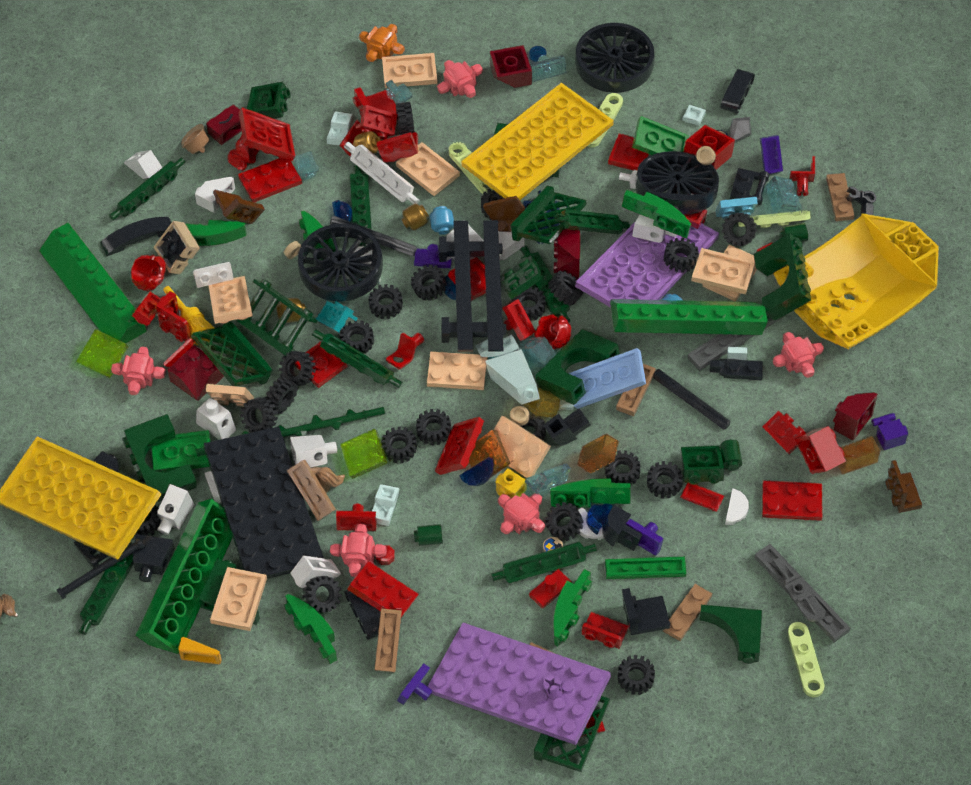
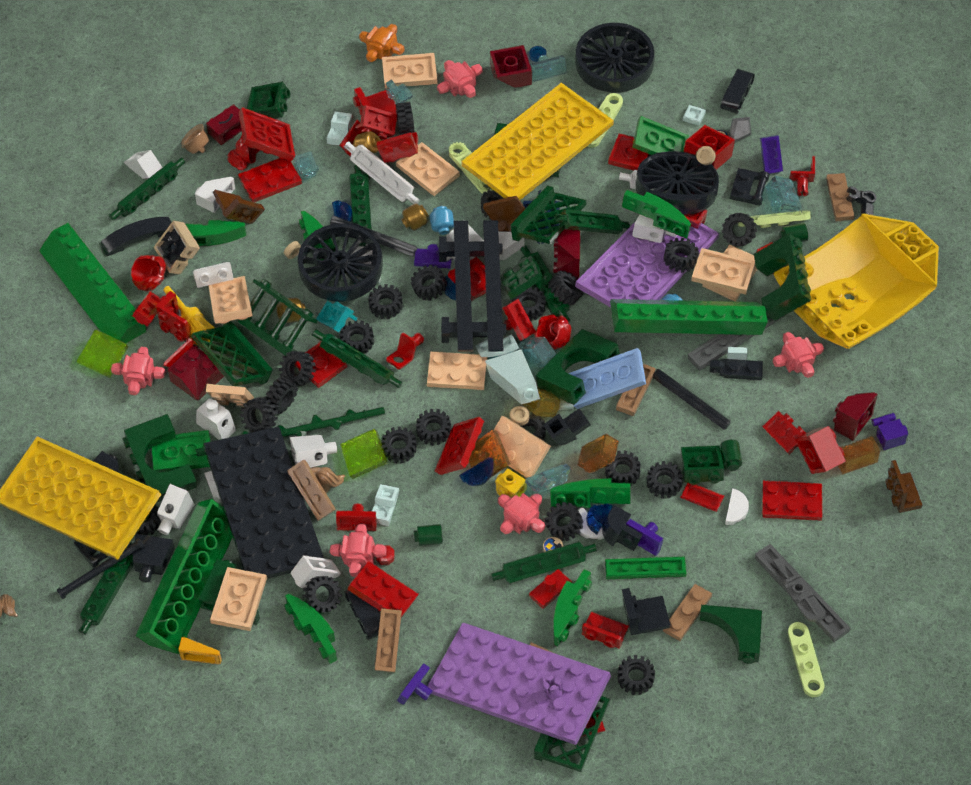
(733, 206): medium azure plate -> none

